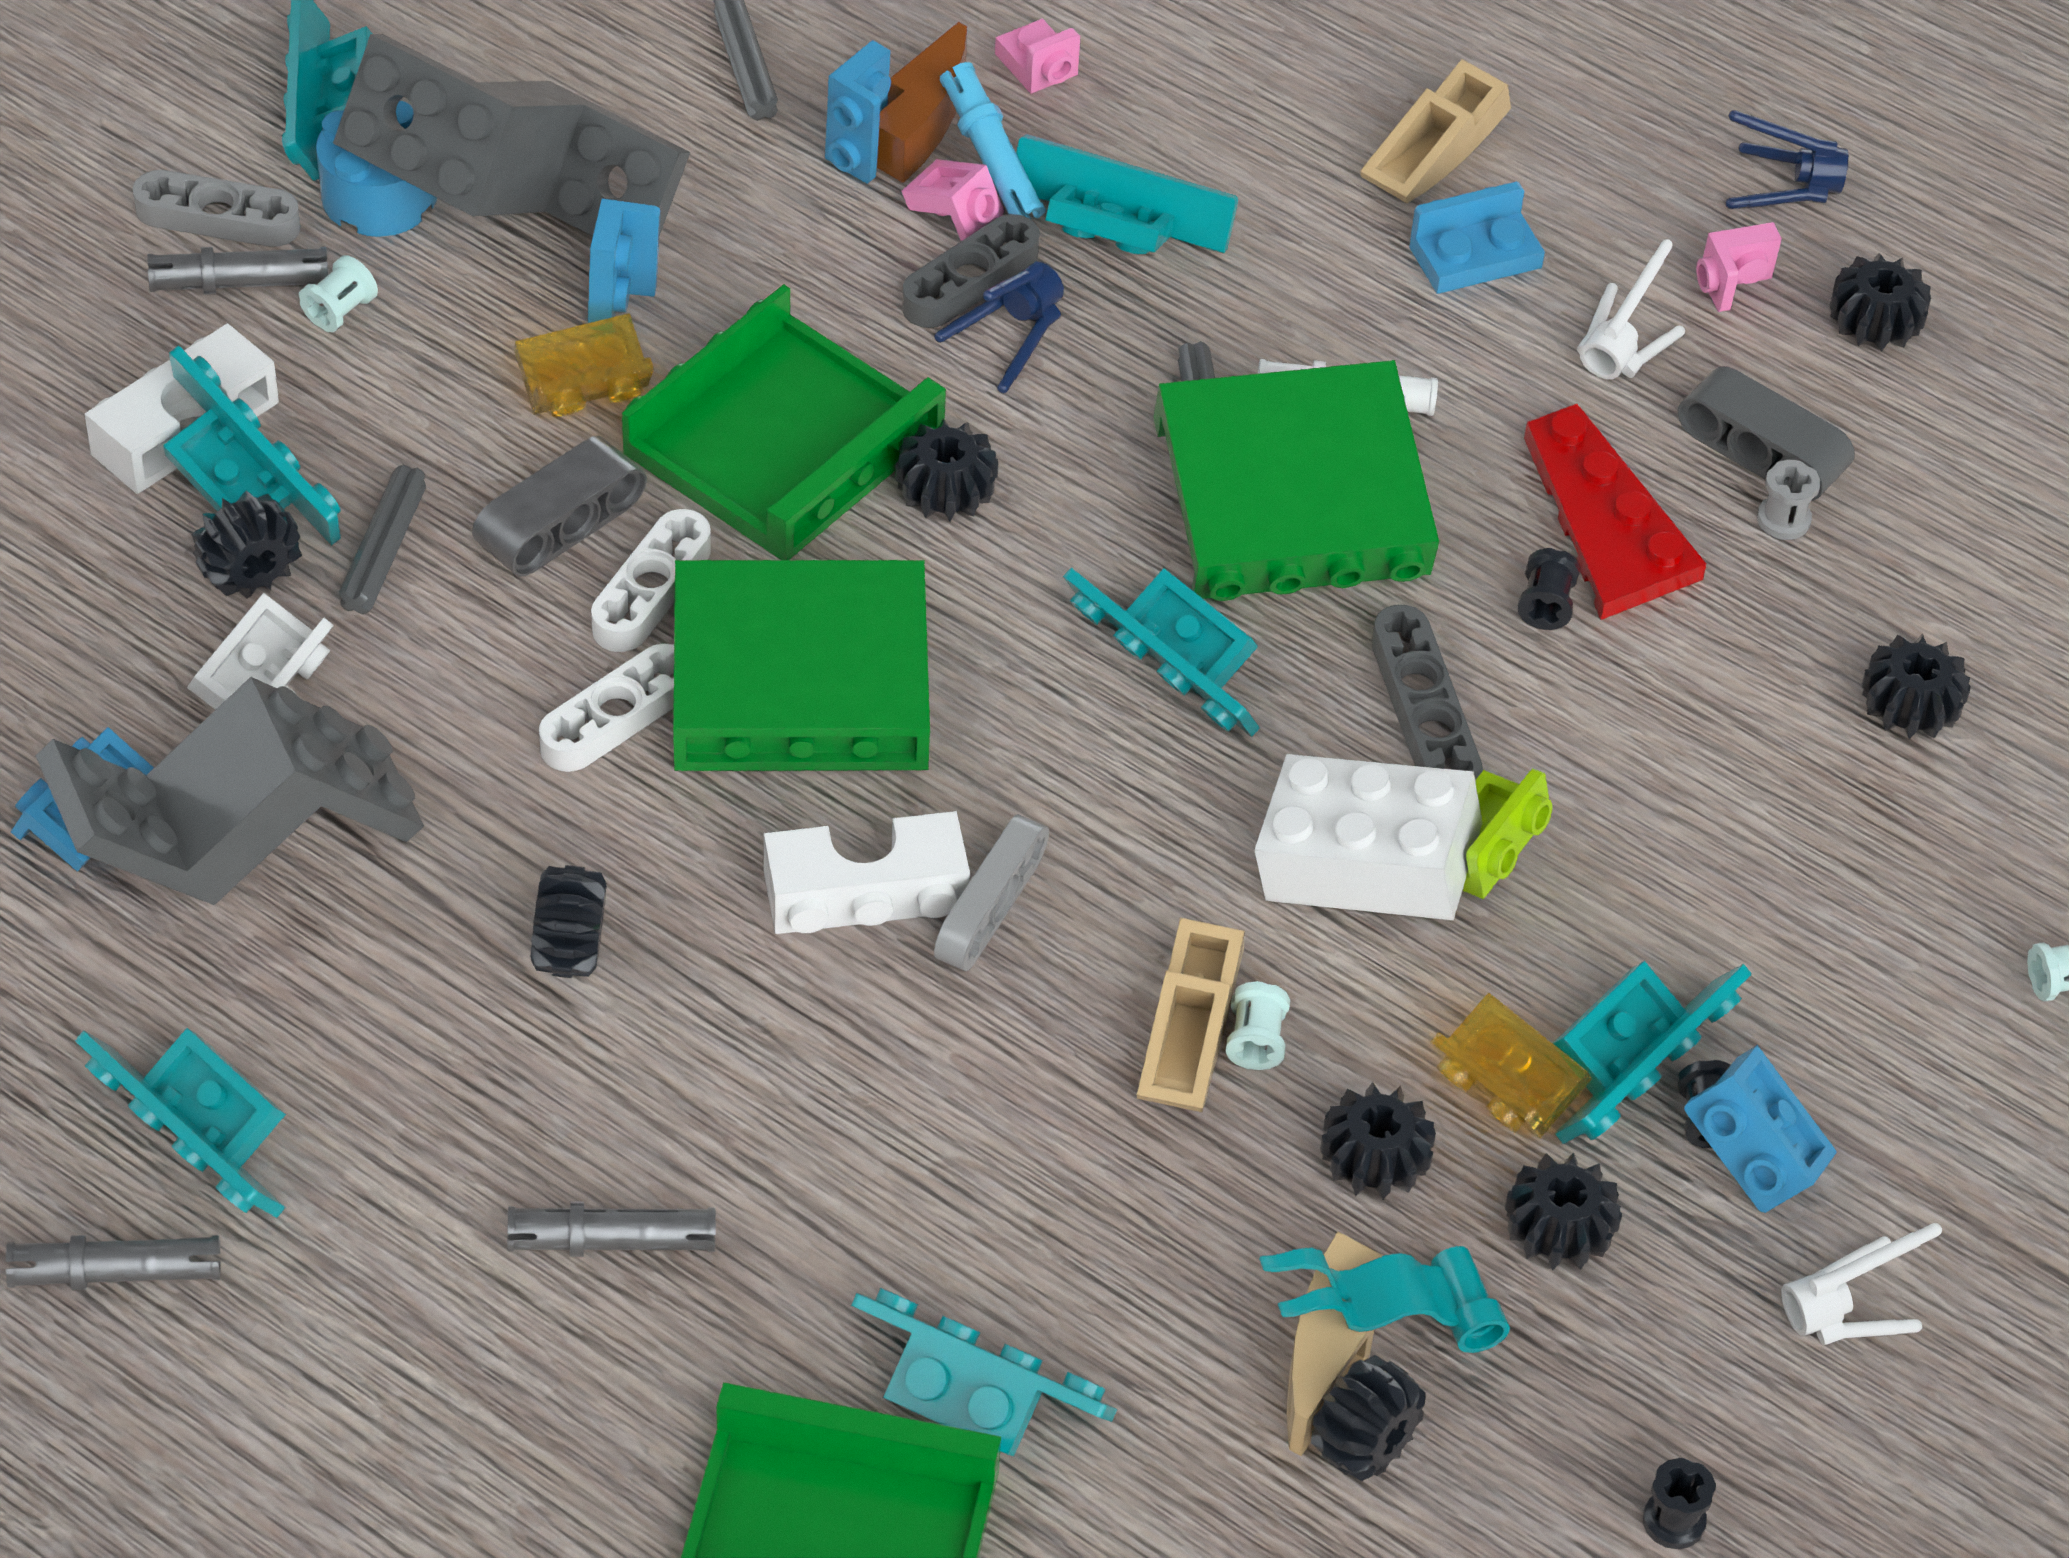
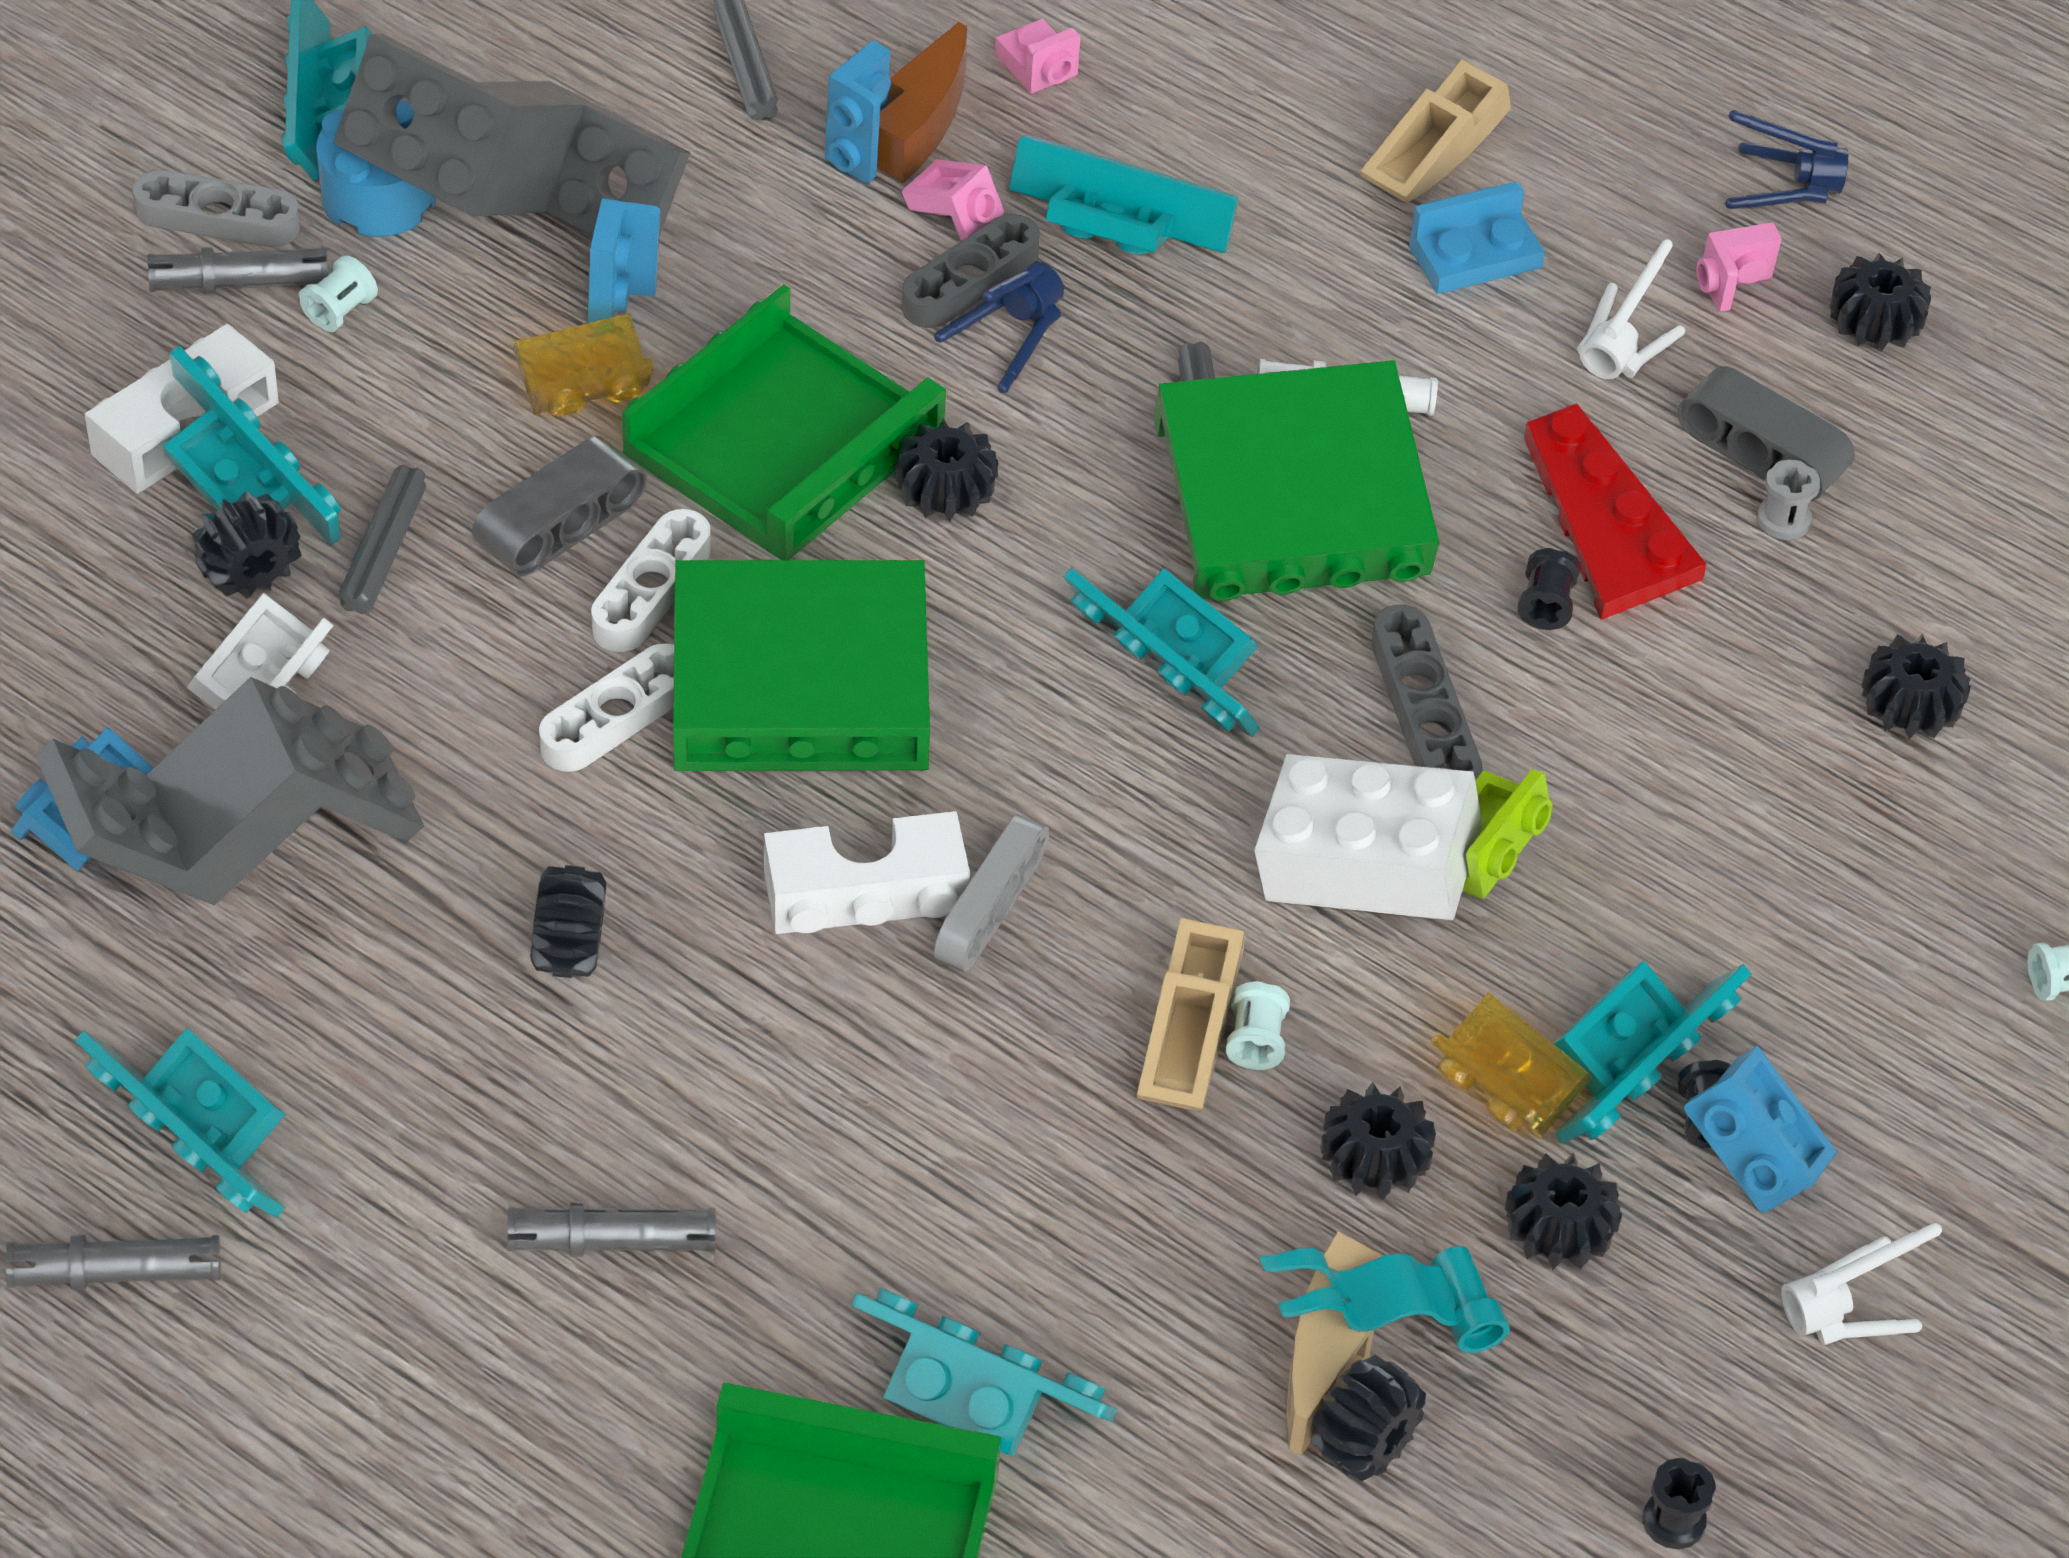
(982, 124): medium azure pin -> none

